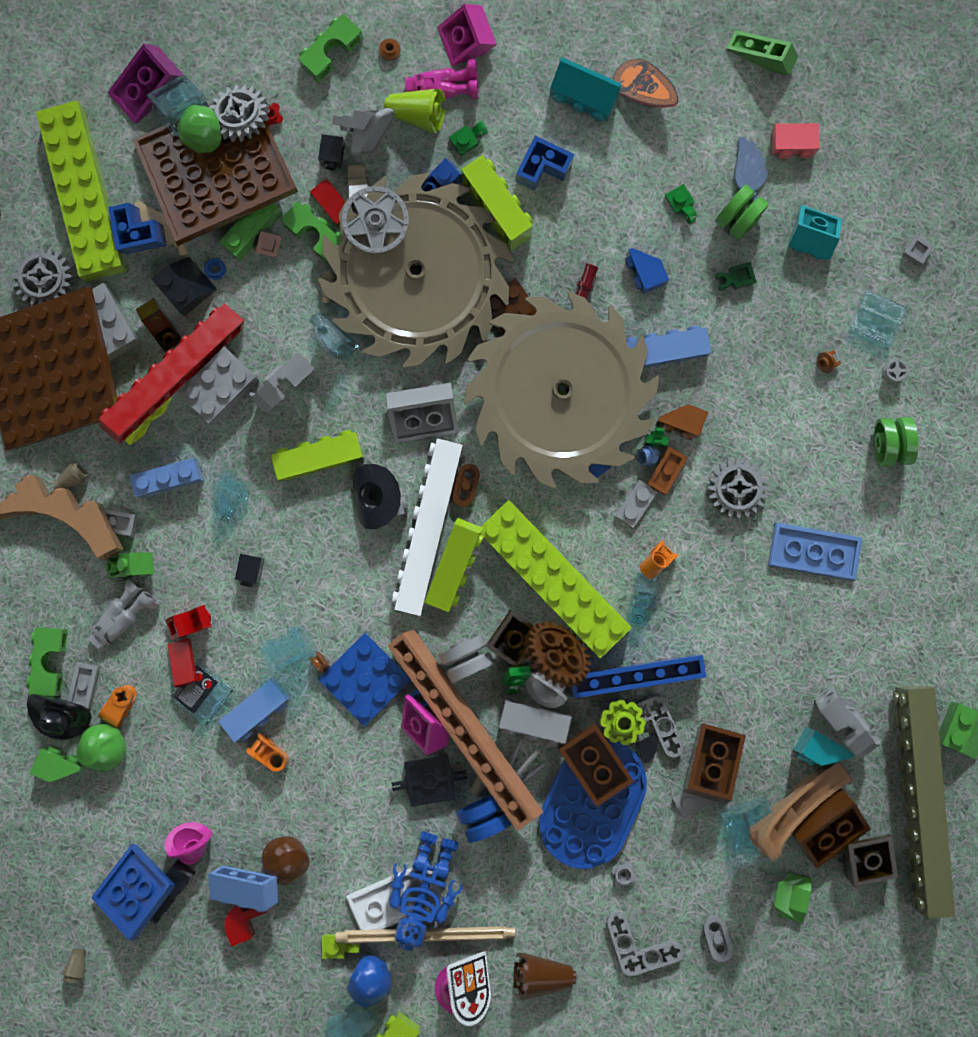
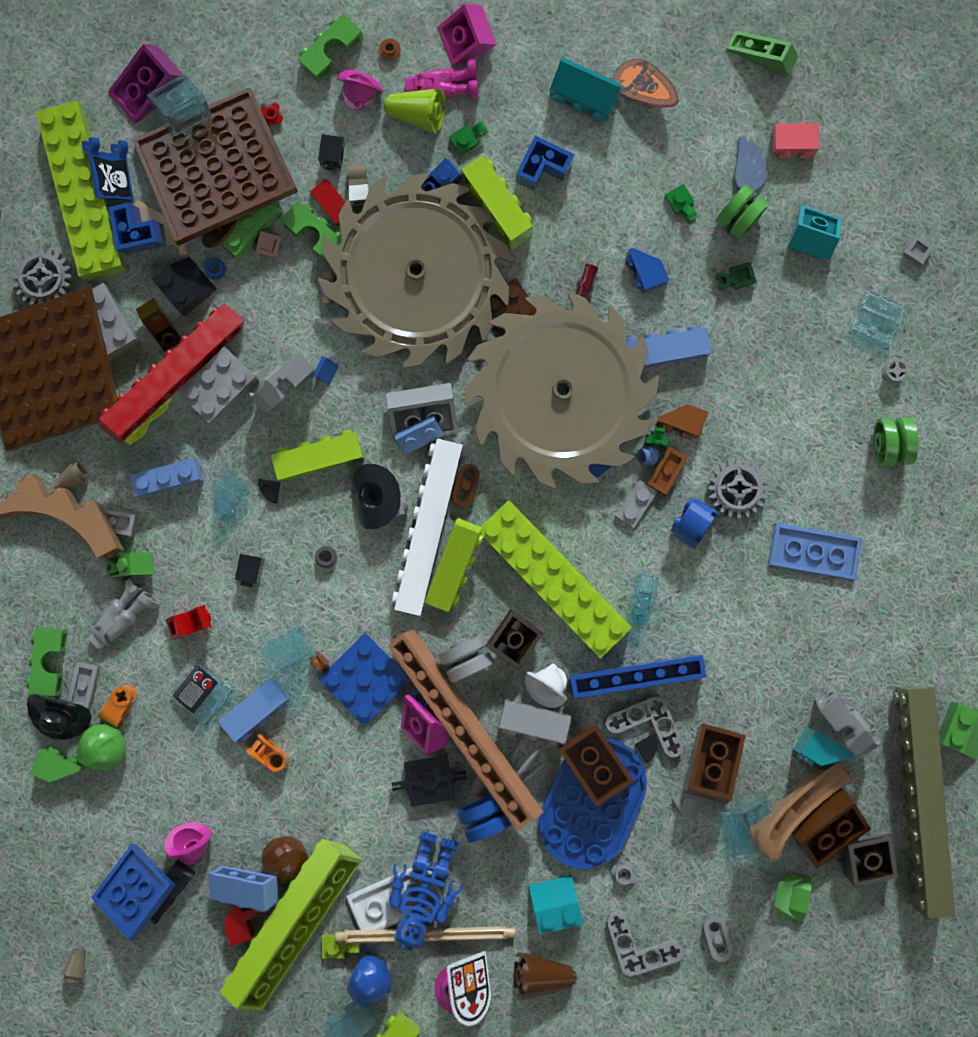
(109, 170): none -> flag
(182, 662): red tile -> none
(200, 129): bright green piece -> none
(218, 235): none -> reddish brown piece
(252, 111): light grey gear -> none
(269, 490): none -> black tile
(290, 925): none -> lime brick
(326, 370): none -> blue slope
(326, 564): none -> dark grey plate
(332, 338): clear light blue torso -> none
(358, 88): none -> dark pink helmet
(367, 128): light grey piece -> none
(375, 219): light grey wheel -> none
(419, 434): none -> medium blue plate
(515, 677): green plate -> none
(555, 904): none -> teal slope
(557, 654): reddish brown gear -> none
(622, 722): lime plant -> none
(657, 560): orange piece -> none
(694, 523): none -> blue brick
(827, 362): dark orange plate -> none

